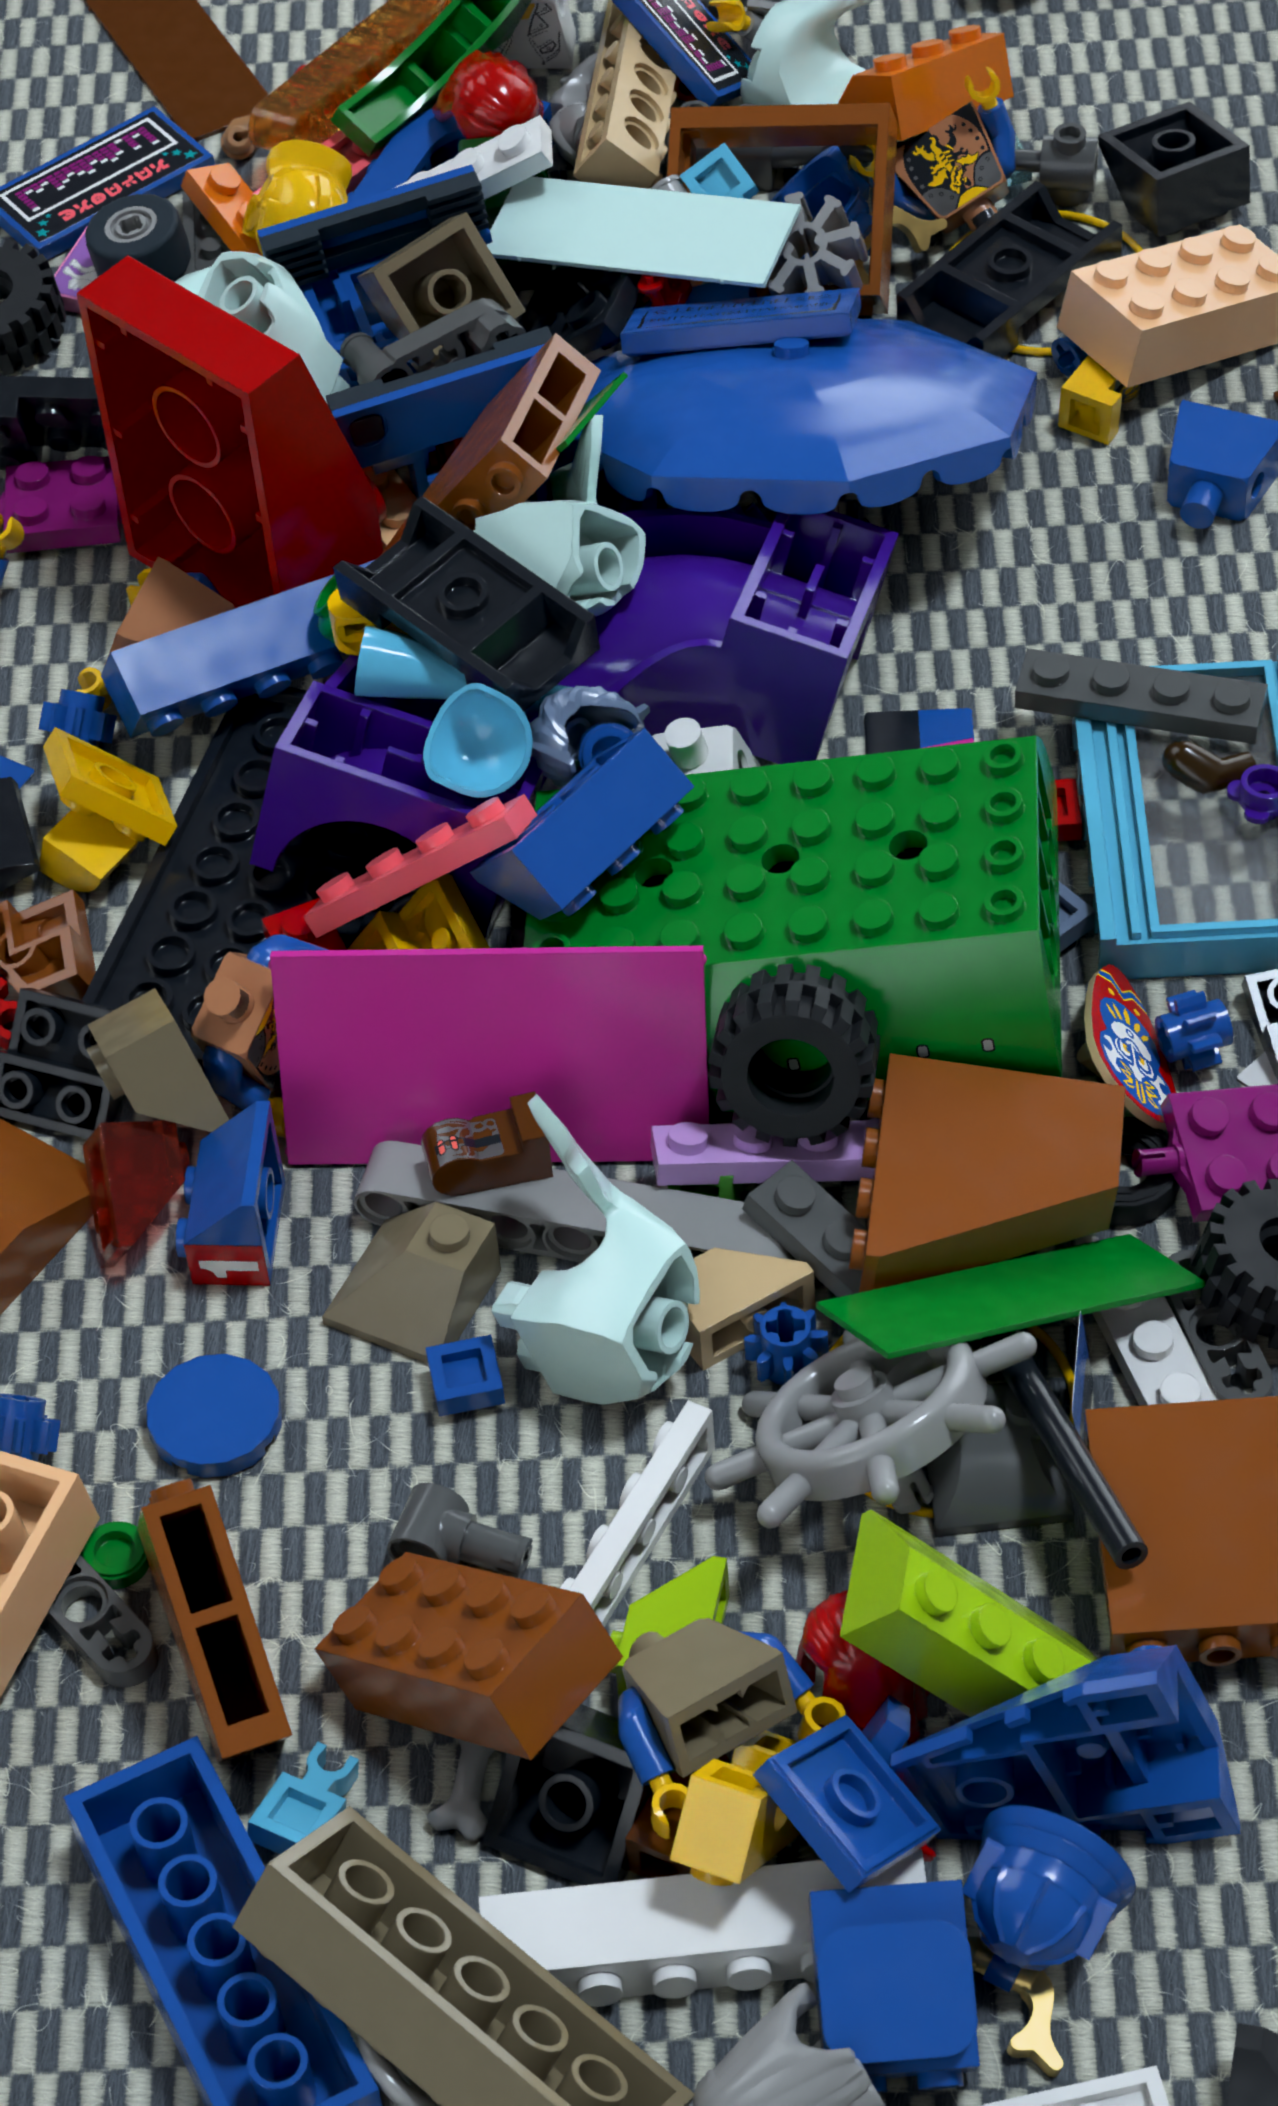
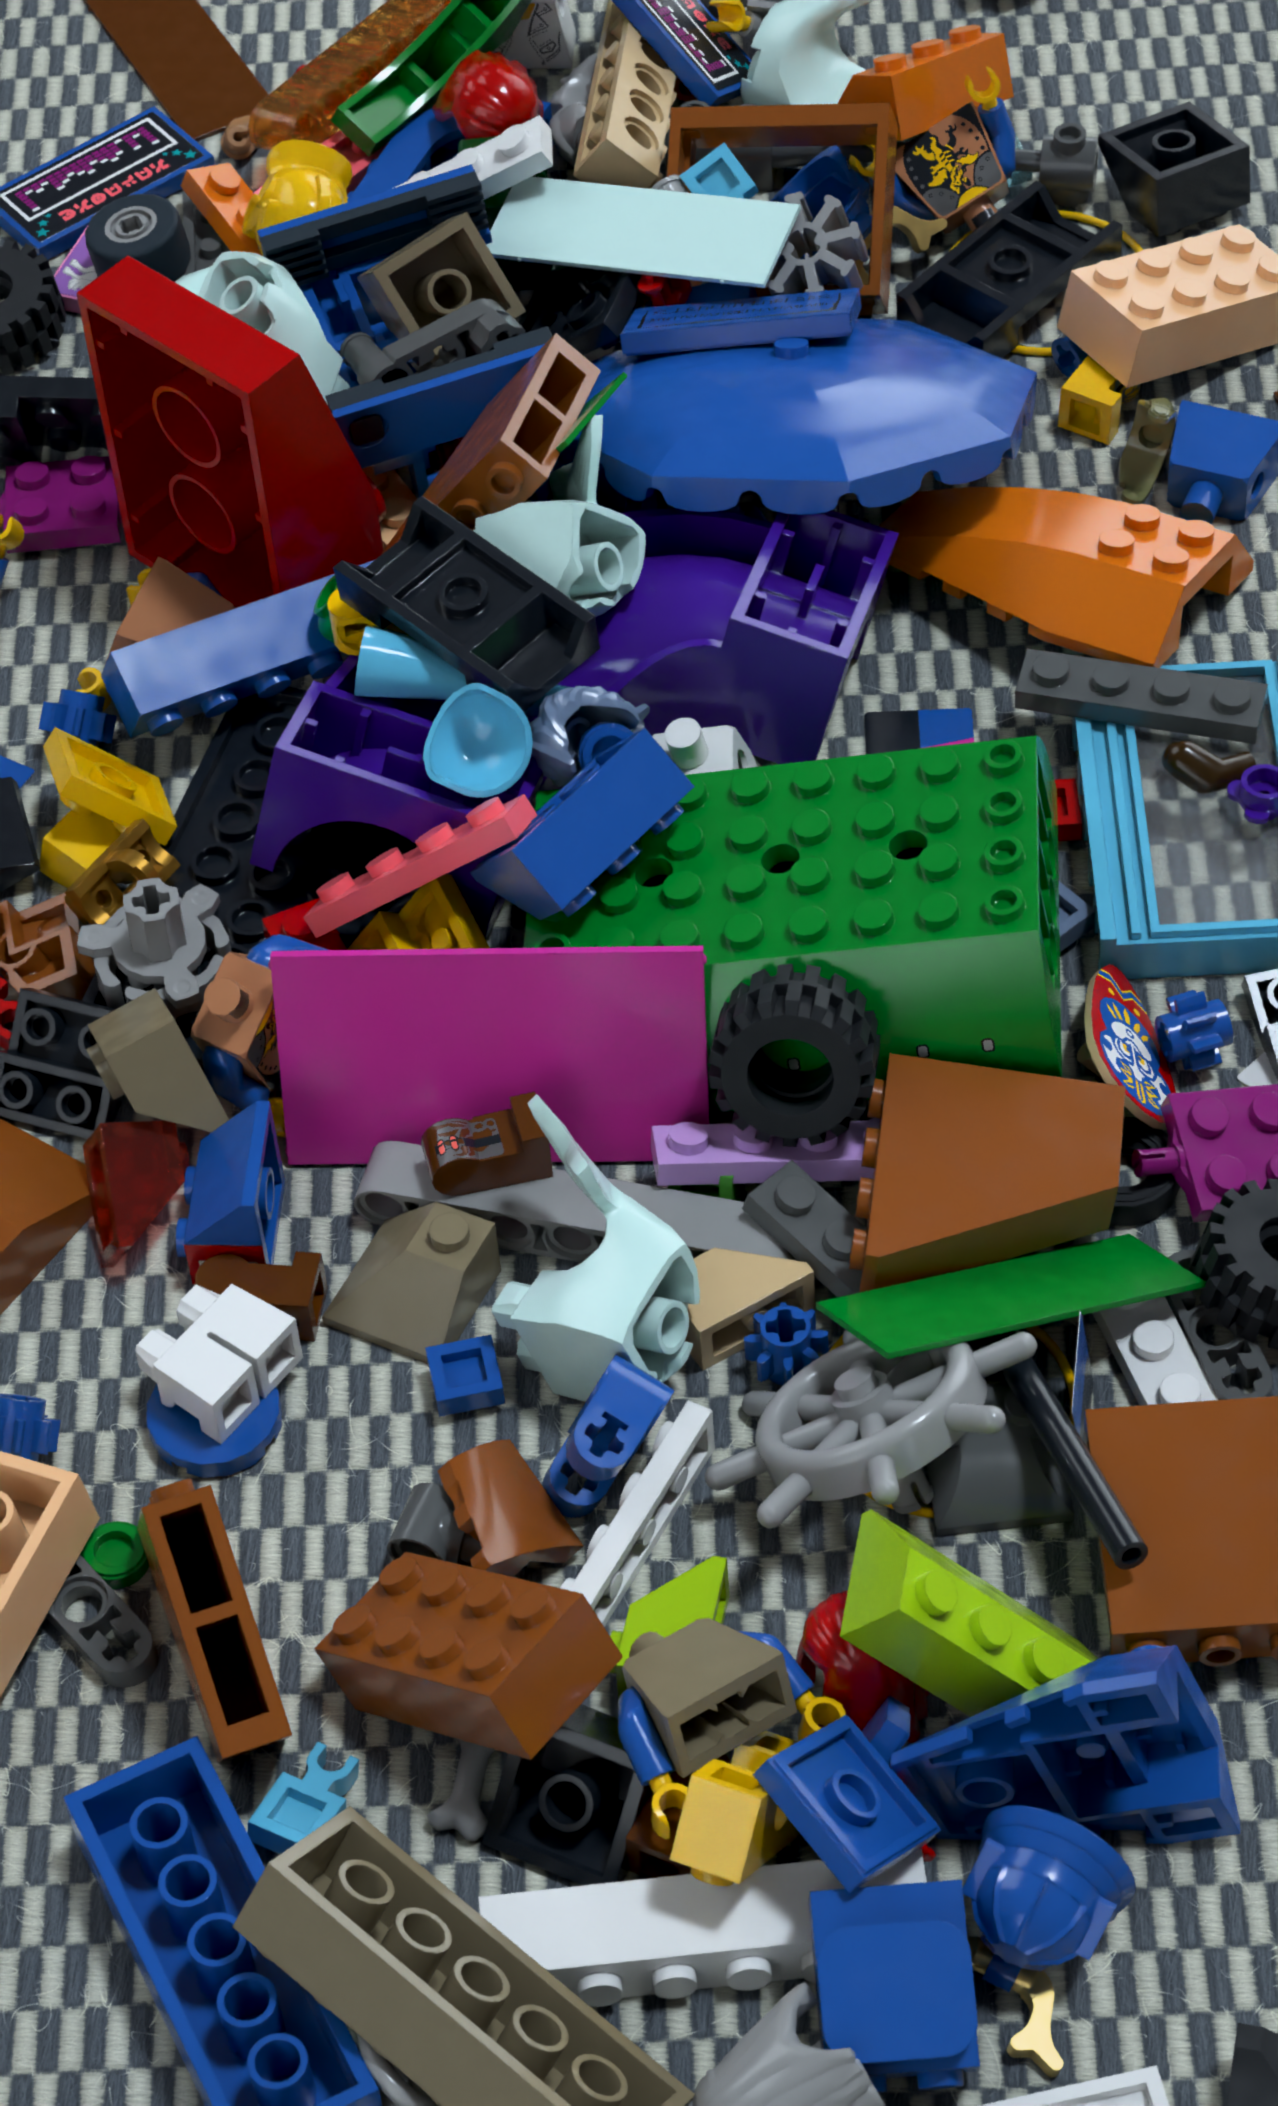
(127, 860): none -> pearl gold hips
(158, 943): none -> light grey piece
(223, 1359): none -> white hips
(293, 1289): none -> reddish brown leg
(506, 1509): none -> dark orange slope
(605, 1435): none -> blue piece
(1069, 564): none -> orange wedge
(1146, 448): none -> olive helmet

